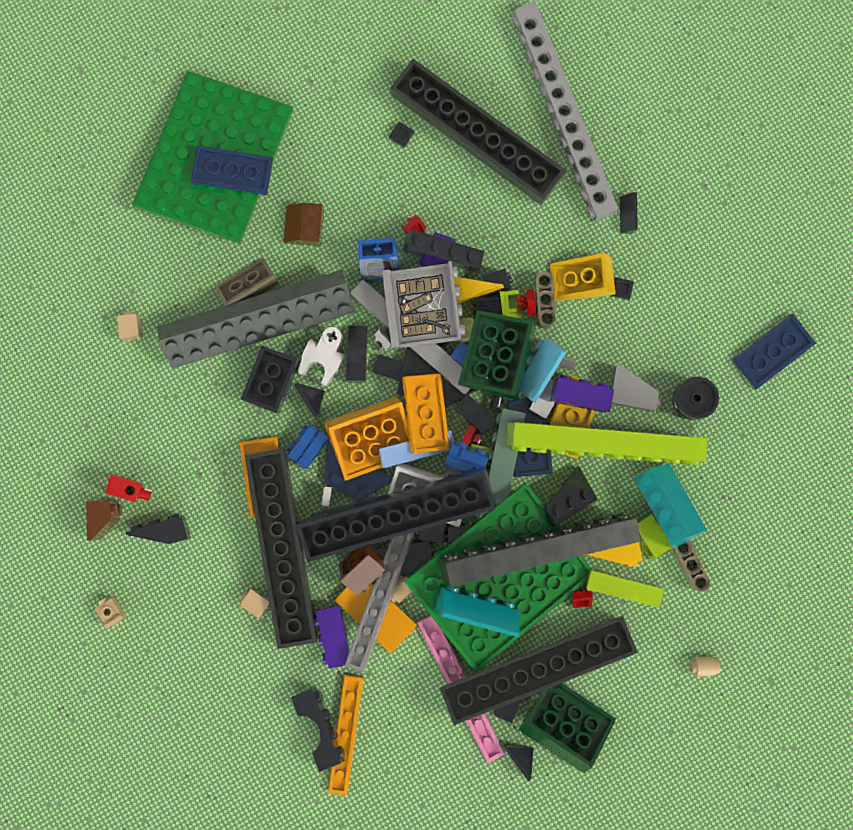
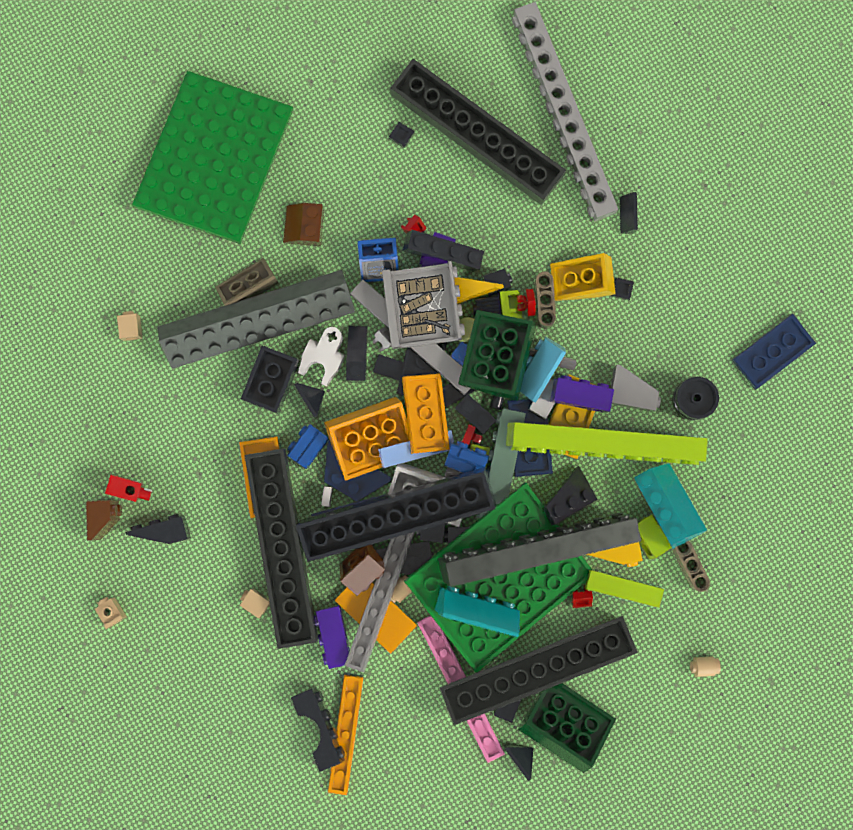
(232, 170): dark blue tile -> none

